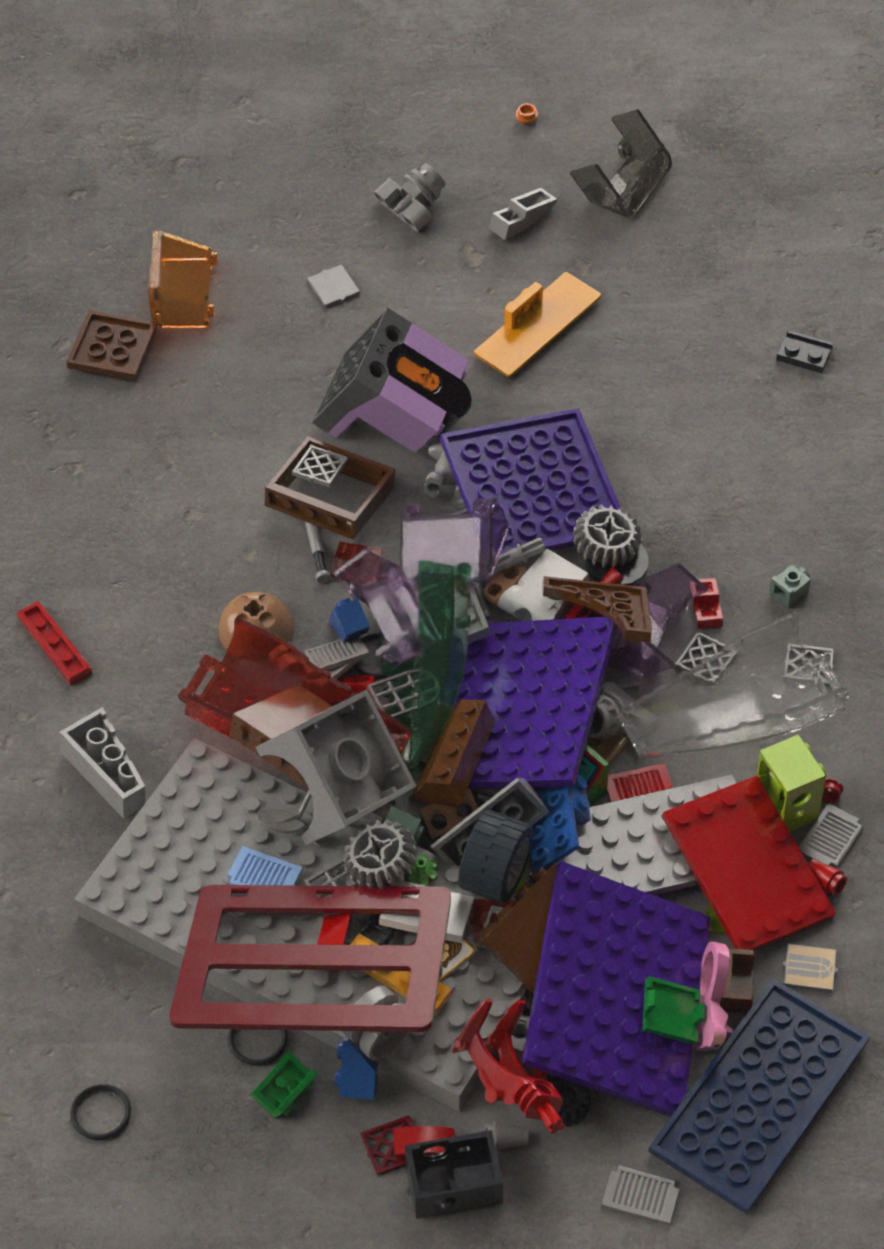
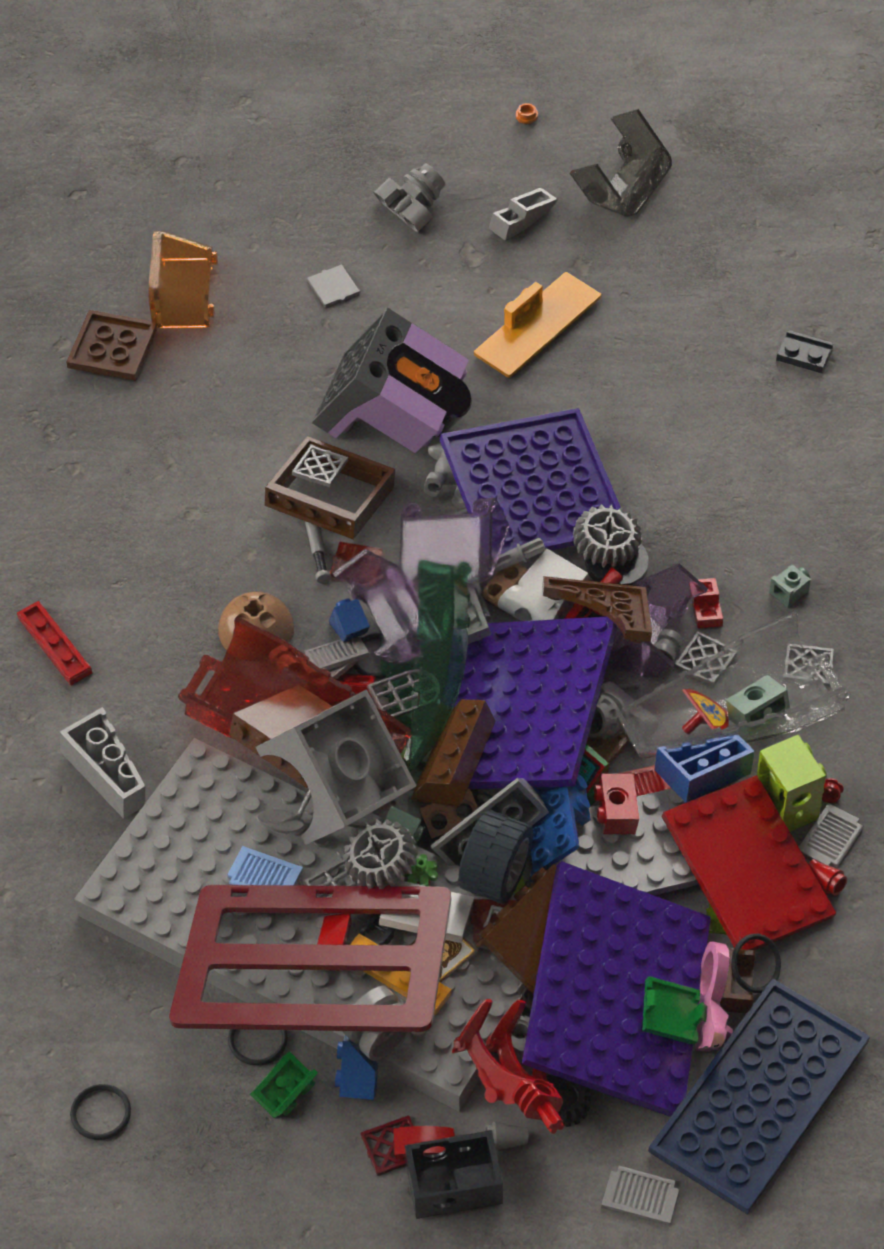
(621, 791): none -> brick
(669, 643): none -> light grey wheel
(704, 767): none -> blue wedge
(708, 712): none -> shield
(735, 955): none -> black tyre
(757, 700): none -> sand green brick
(810, 967): piece -> none

